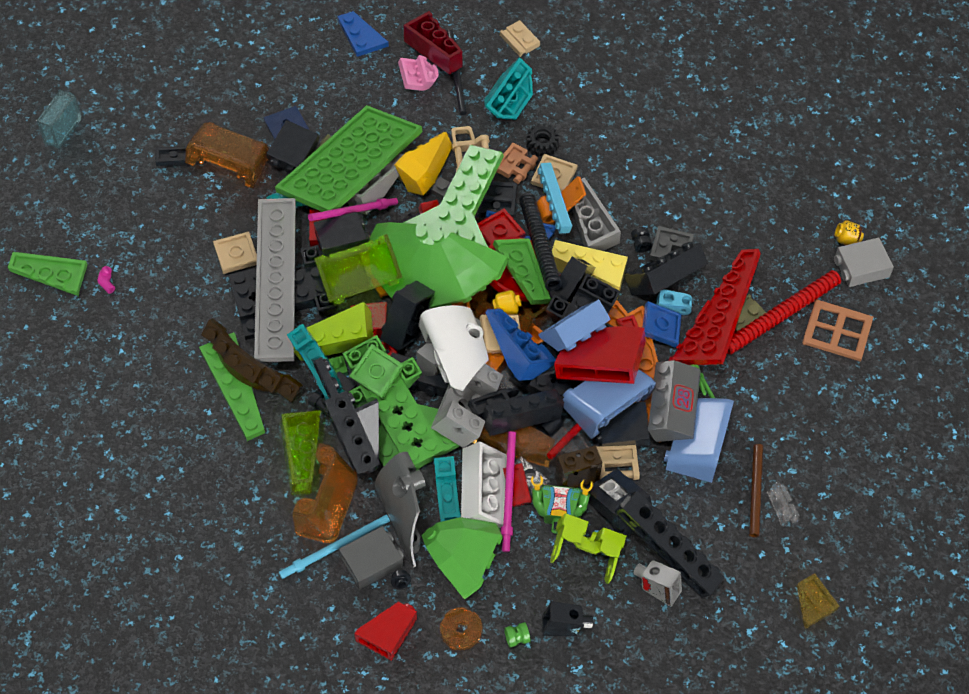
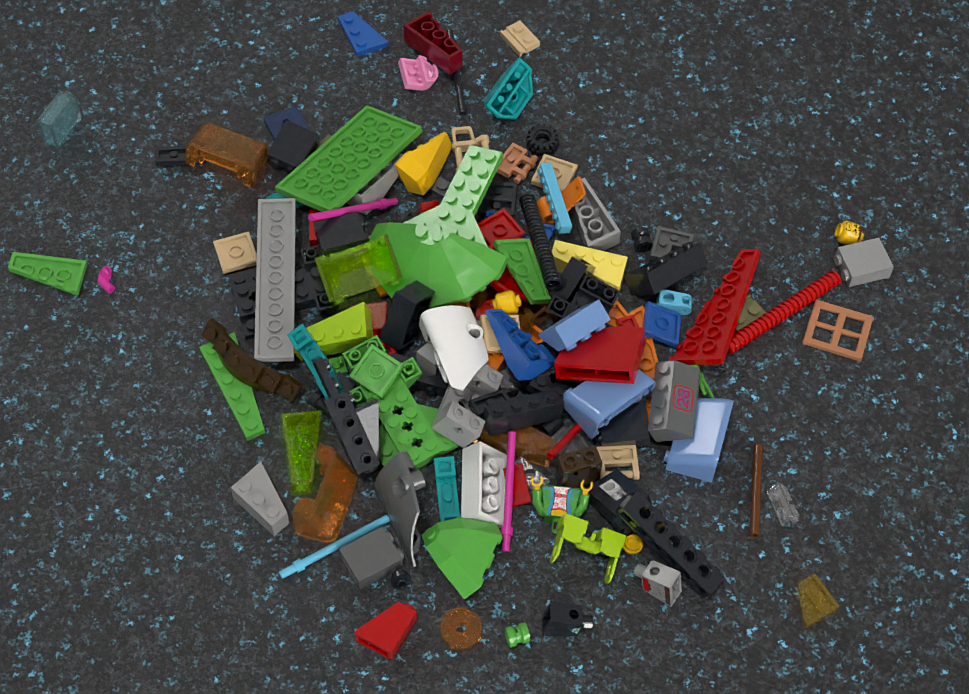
(261, 500): none -> light grey wedge
(483, 308): none -> red tile
(633, 544): none -> yellow plate

